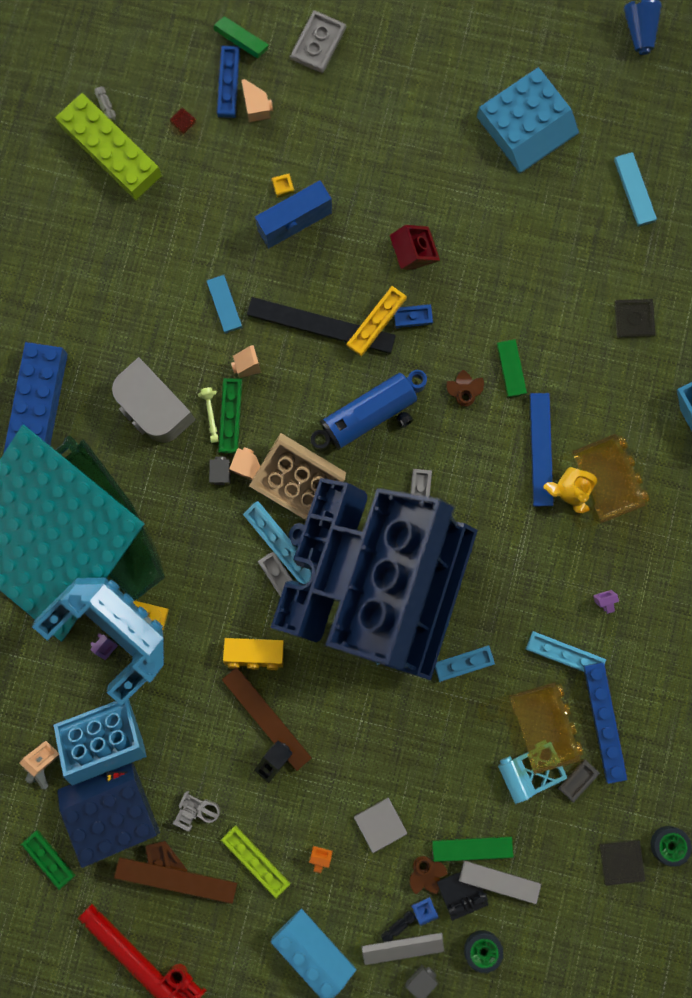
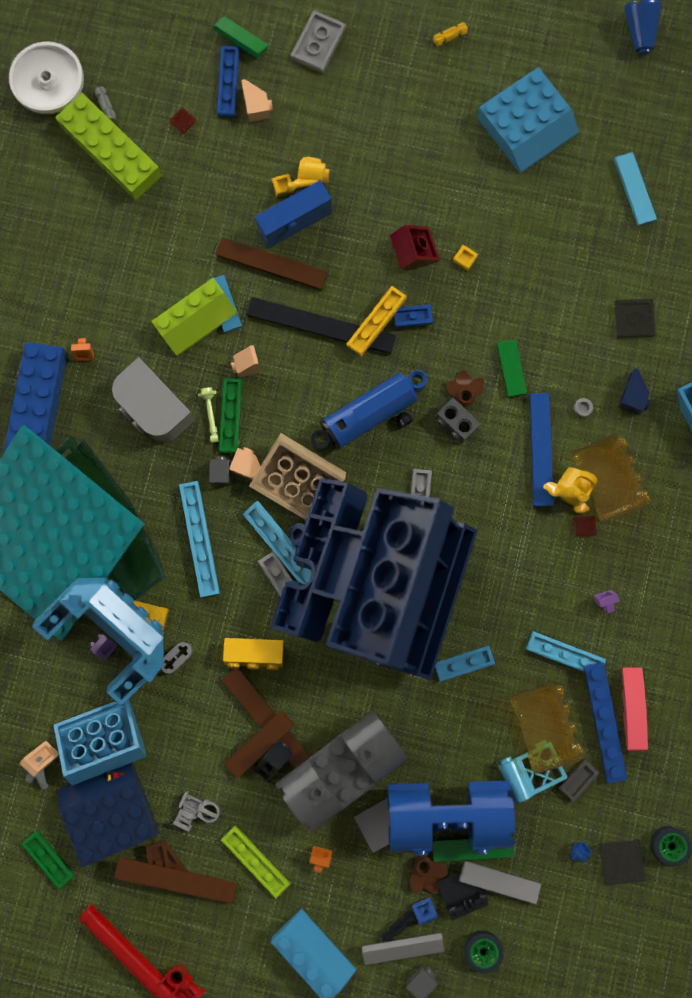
(46, 77): none -> white dish
(82, 351): none -> orange tile
(179, 661): none -> light grey beam
(194, 317): none -> lime slope
(199, 539): none -> medium azure plate
(259, 744): none -> reddish brown tile
(271, 263): none -> reddish brown tile
(309, 172): none -> yellow piece
(341, 772): none -> dark grey cylinder
(450, 34): none -> yellow axle
(462, 416): none -> dark grey brick
(465, 257): none -> yellow tile
(486, 815): none -> blue cylinder
(580, 852): none -> blue plate
(583, 408): none -> light grey tile
(585, 526): none -> clear red tile
(634, 709): none -> coral slope
(635, 394): none -> dark blue slope

